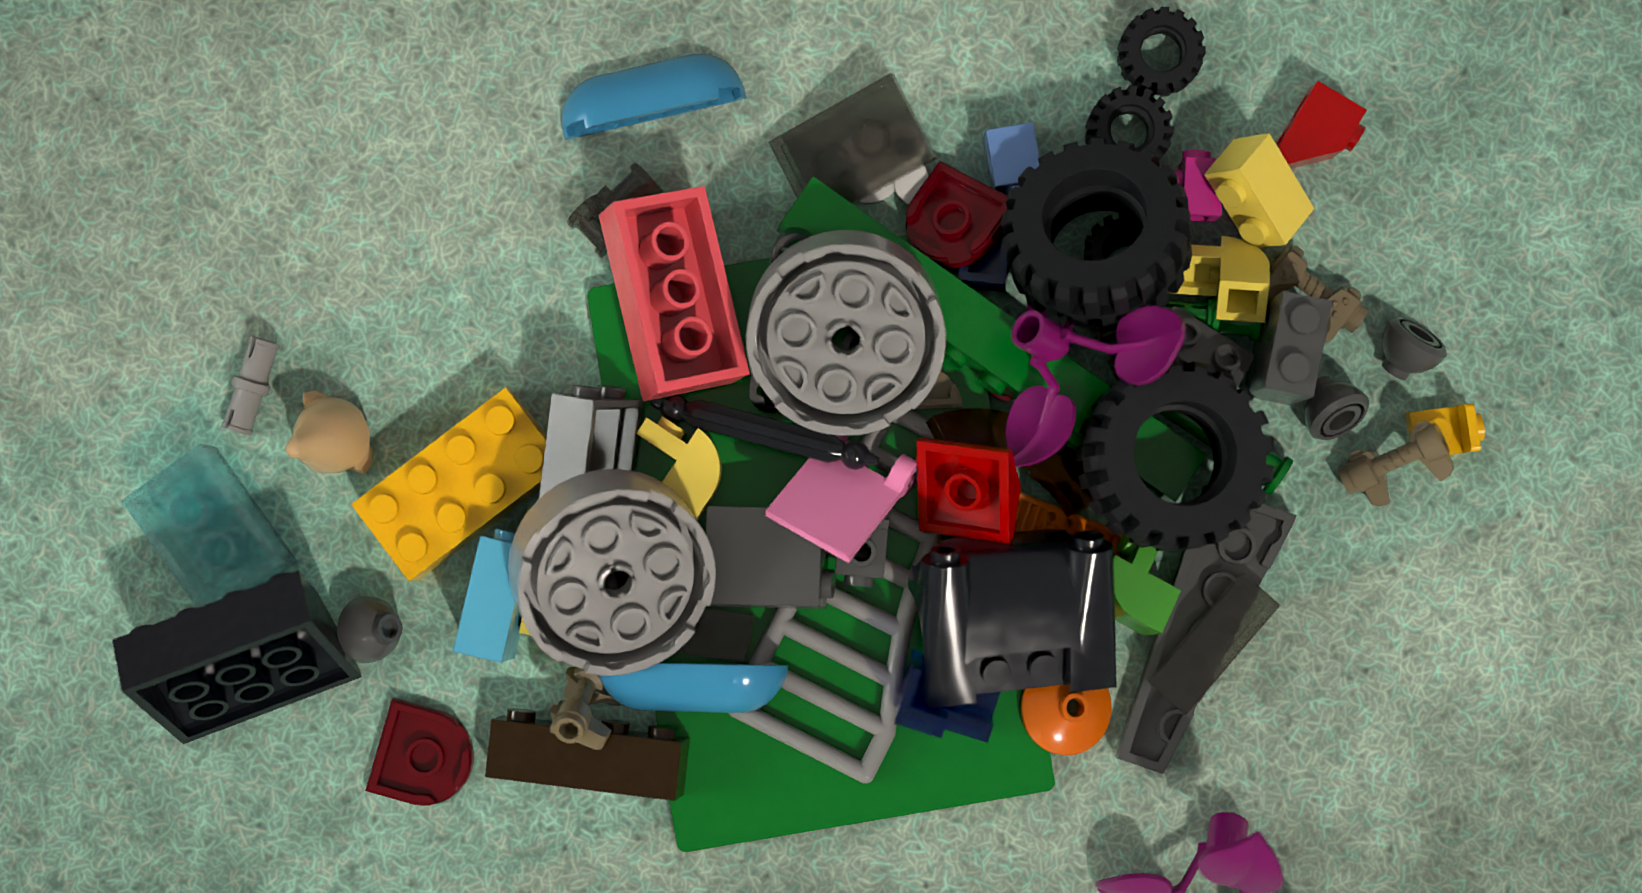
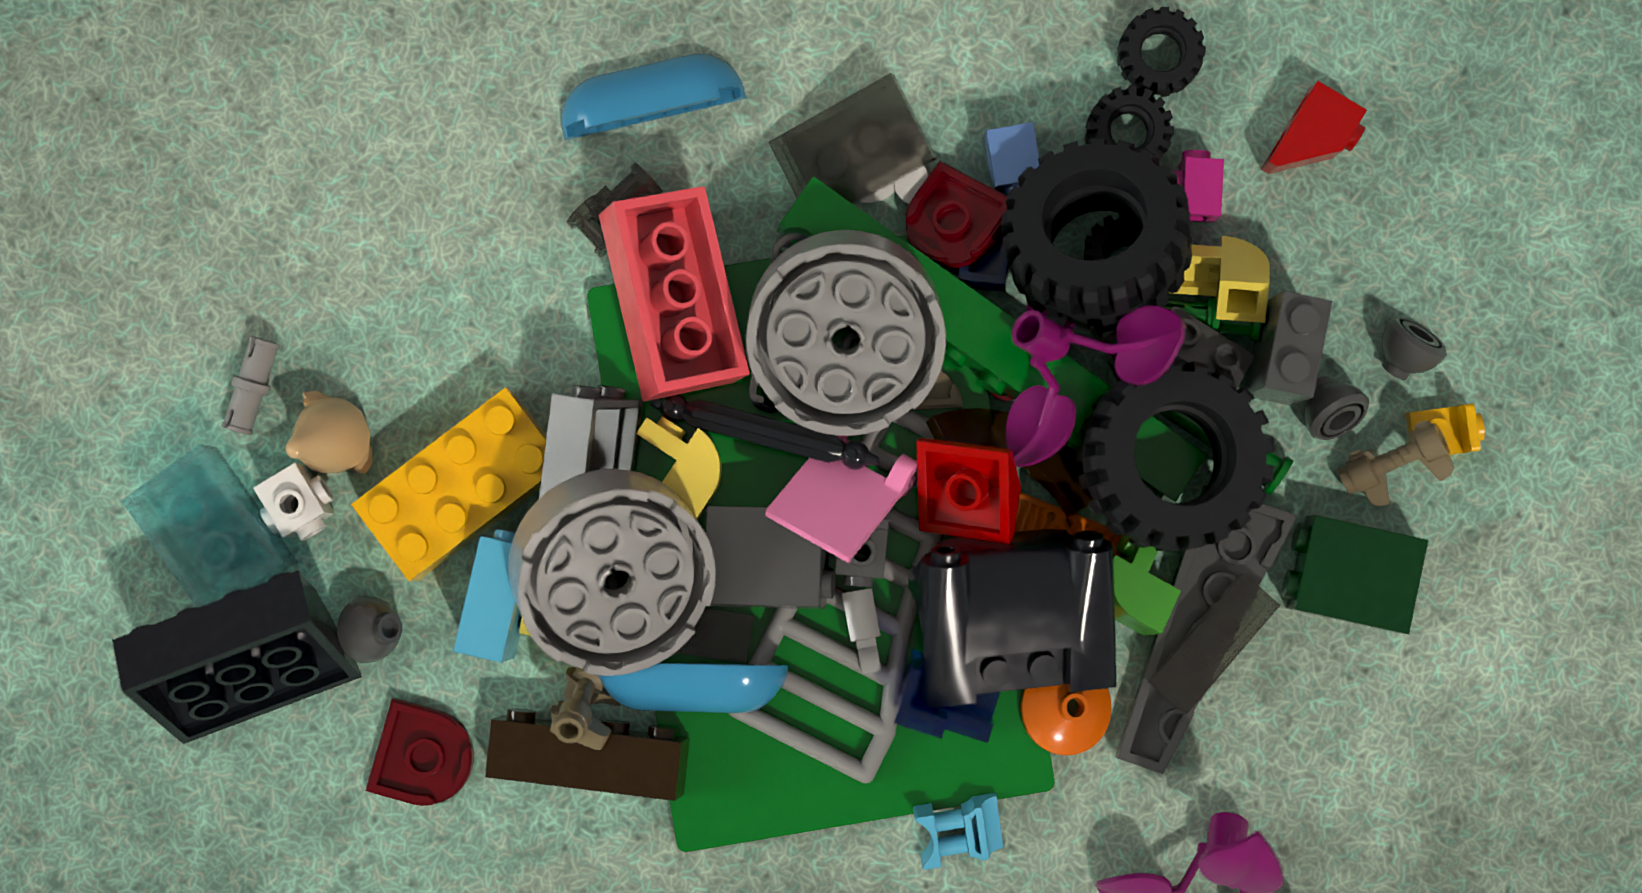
(279, 497): none -> white brick
(863, 627): none -> light grey bar
(981, 824): none -> medium azure piece
(1259, 191): light yellow brick -> none
(1290, 271): dark tan piece -> none
(1355, 573): none -> dark green brick

